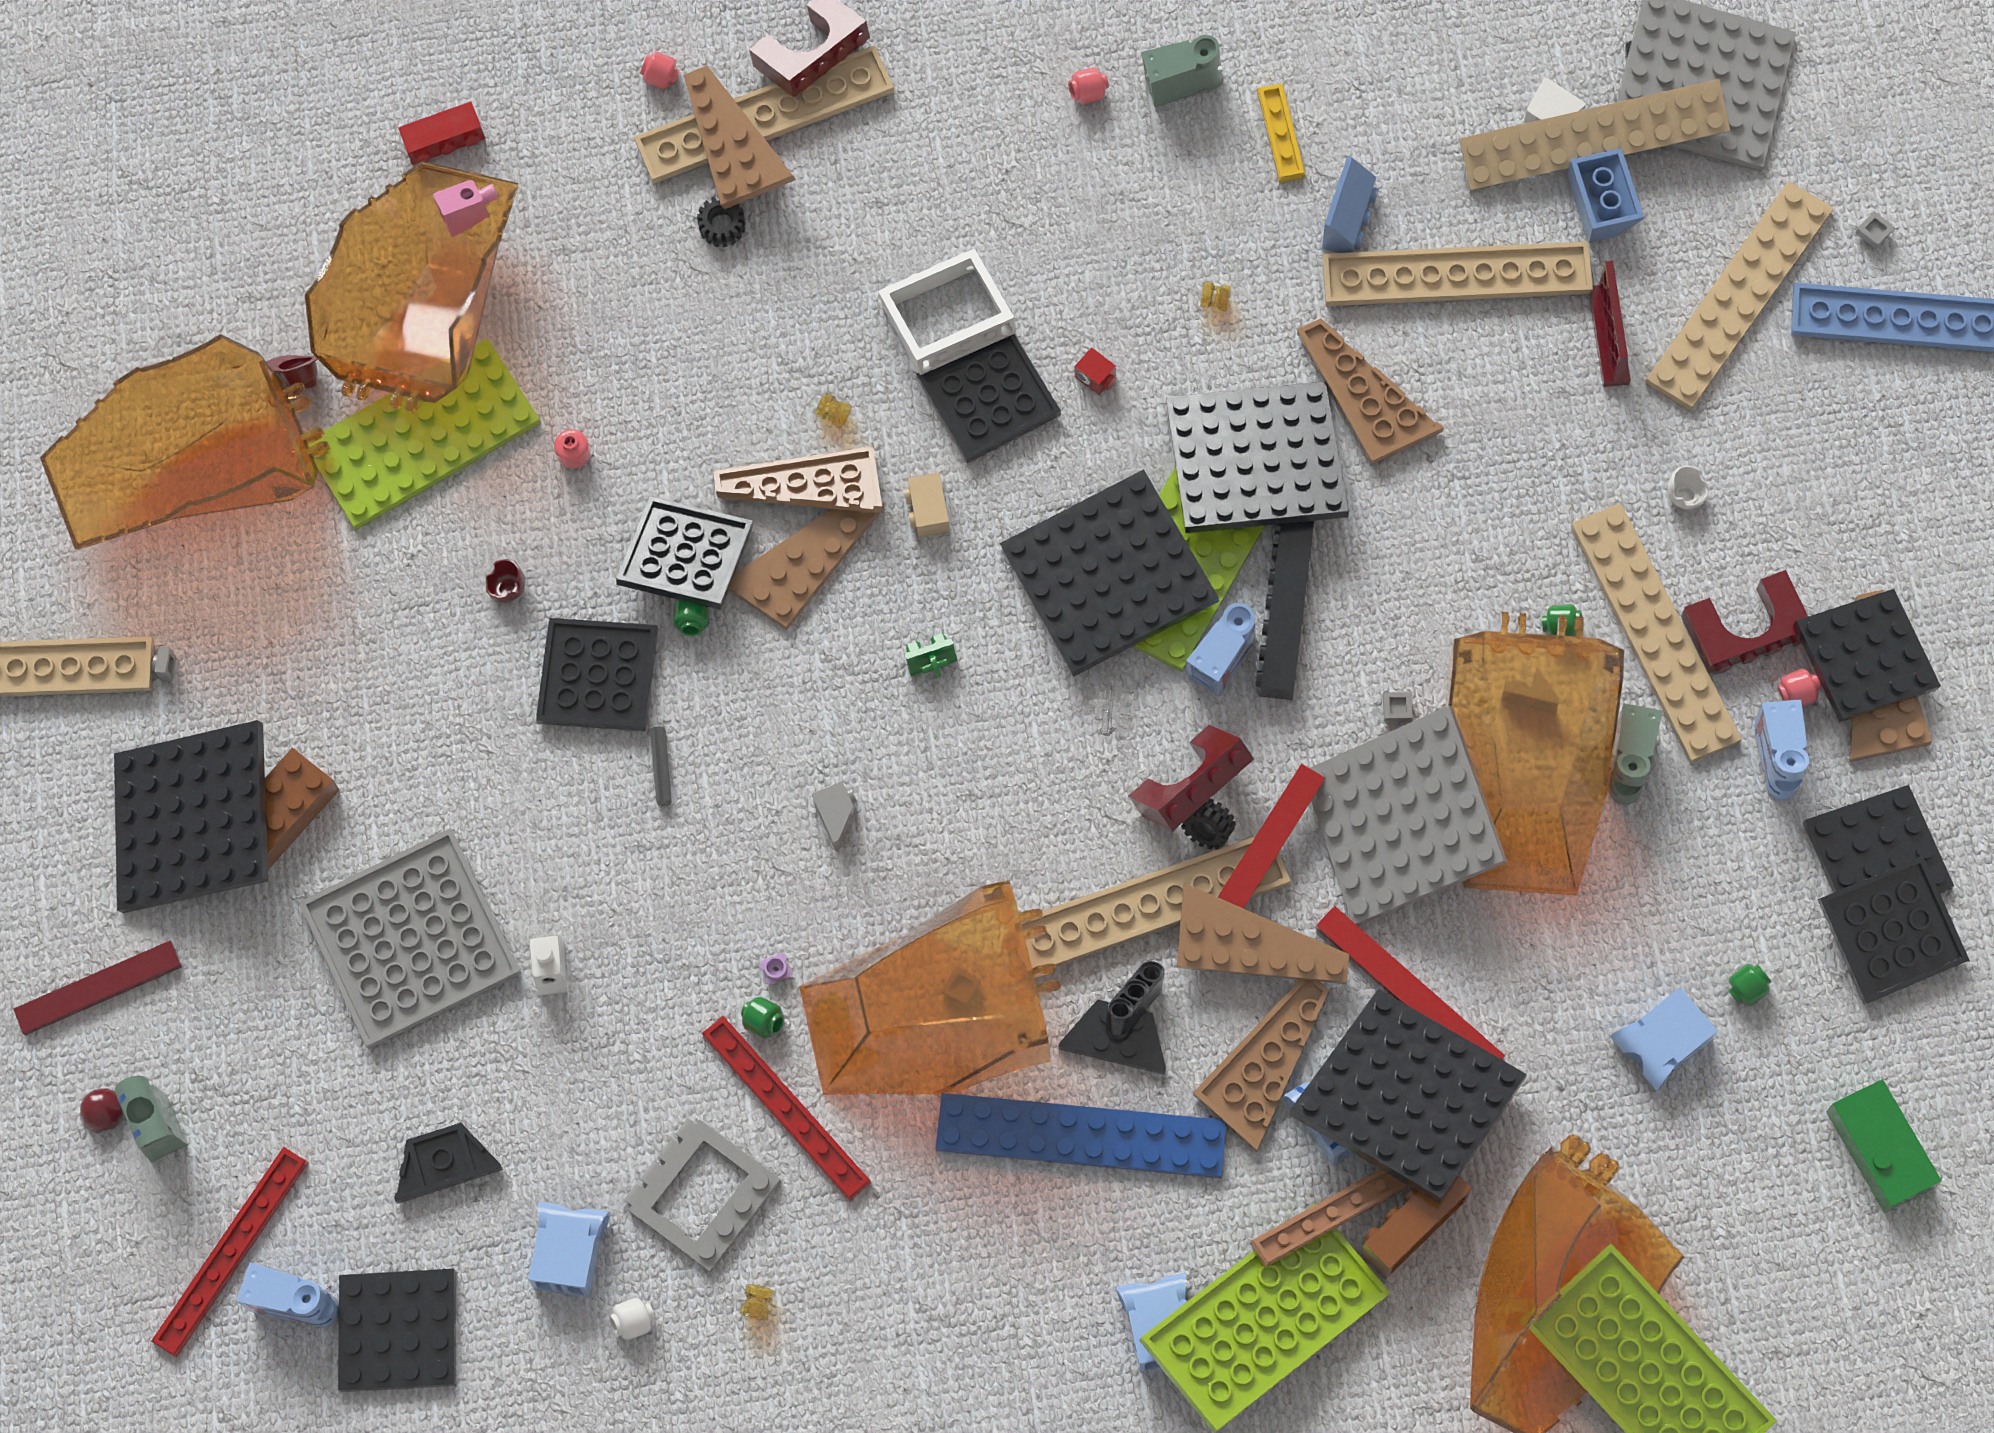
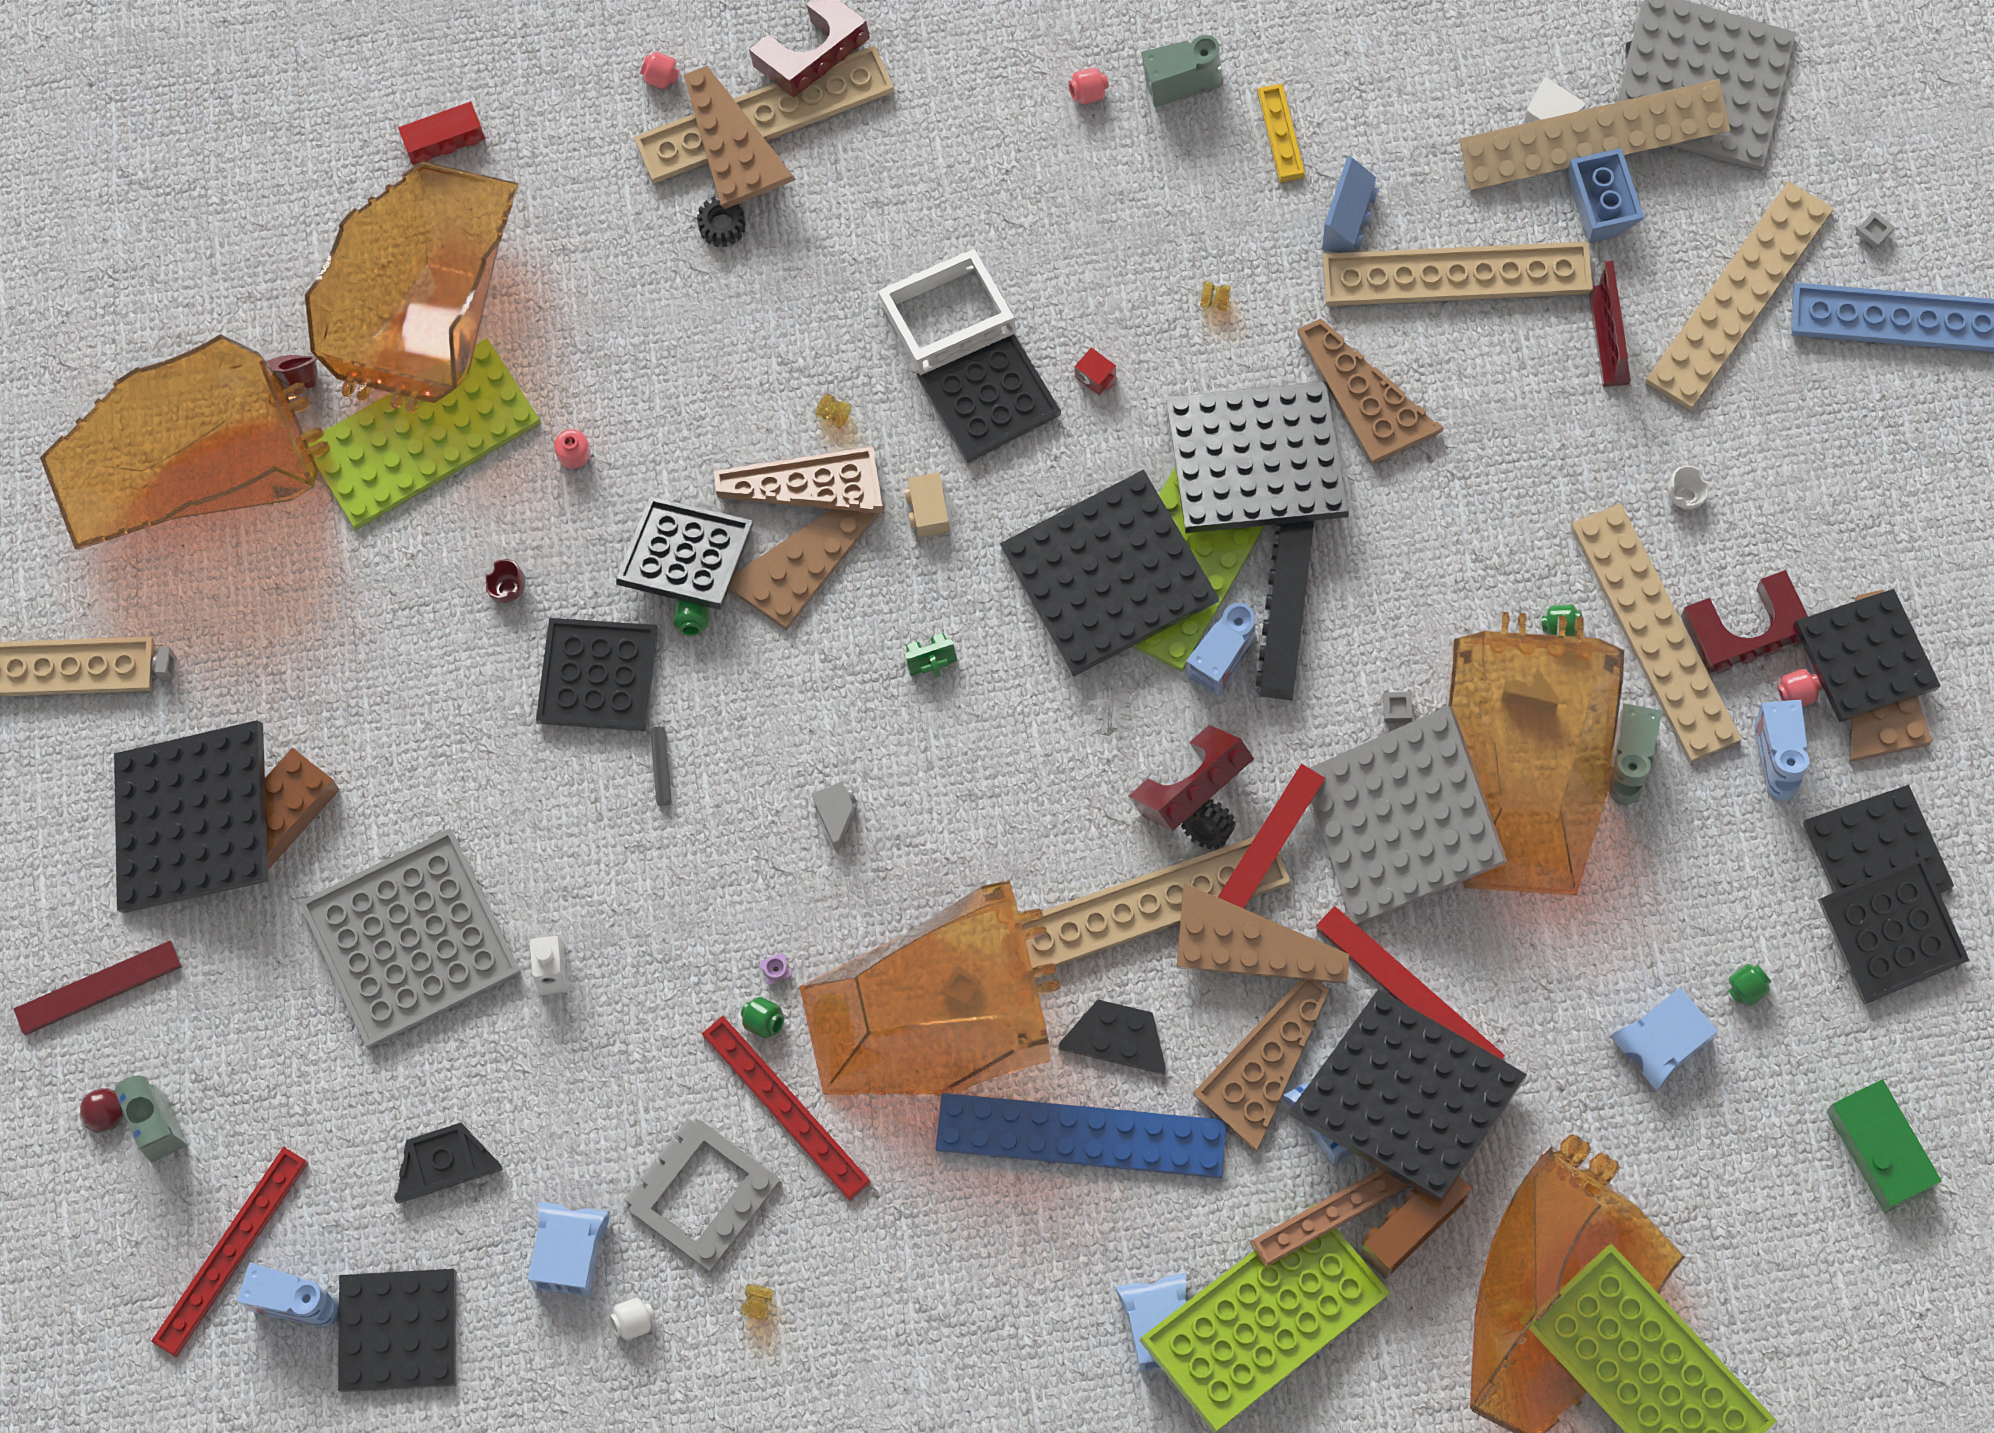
(464, 205): bright pink torso -> none
(1134, 998): black beam -> none

